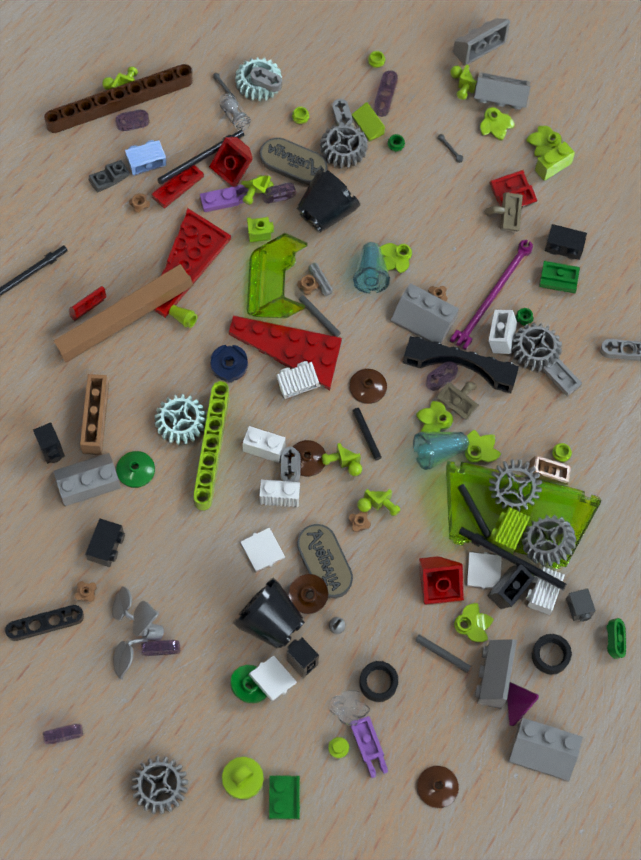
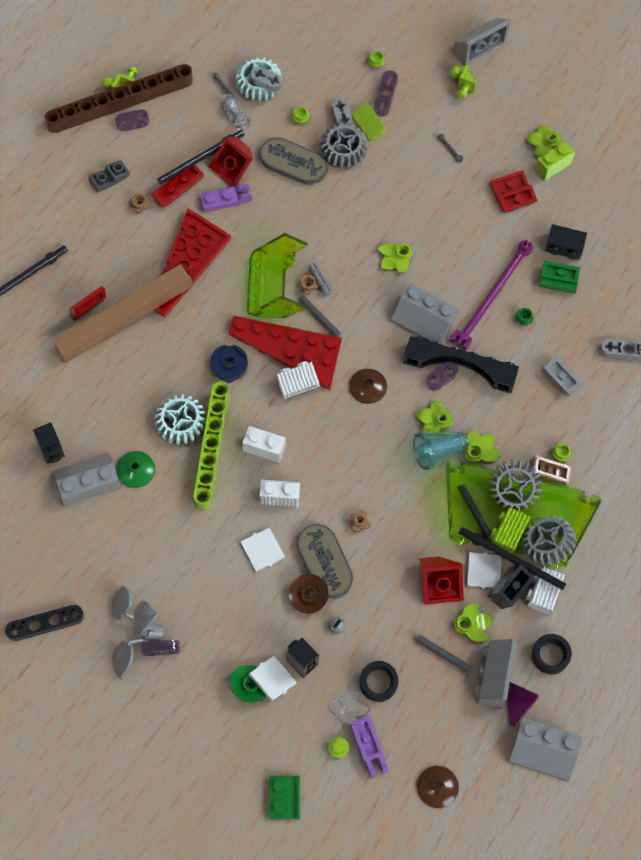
(63, 734): clear purple beam -> none
(89, 596): medium nougat plate -> none
(94, 414): medium nougat brick -> none
(105, 542): black brick -> none
(145, 157): light blue brick -> none
(155, 793): light grey gear -> none
(184, 316): lime cone -> none
(242, 778): lime tile -> none
(256, 185): lime piece -> none
(259, 229): lime brick -> none
(270, 615): black cone -> none
(279, 193): clear purple beam -> none
(294, 464): light grey beam -> none
(314, 464): reddish brown dish -> none
(326, 201): black cone -> none
(346, 459): lime piece -> none
(367, 434): black bar -> none
(371, 270): clear light blue cone -> none
(377, 500): lime piece -> none
(396, 138): green plate -> none
(441, 290): medium nougat plate -> none
(458, 399): dark tan plate -> none
(496, 126): lime plate -> none
(502, 90): light grey slope -> none
(502, 331): white brick -> none
(509, 211): dark tan plate -> none
(532, 337): light grey gear -> none
(580, 605): dark grey brick -> none
(616, 638): green plate -> none

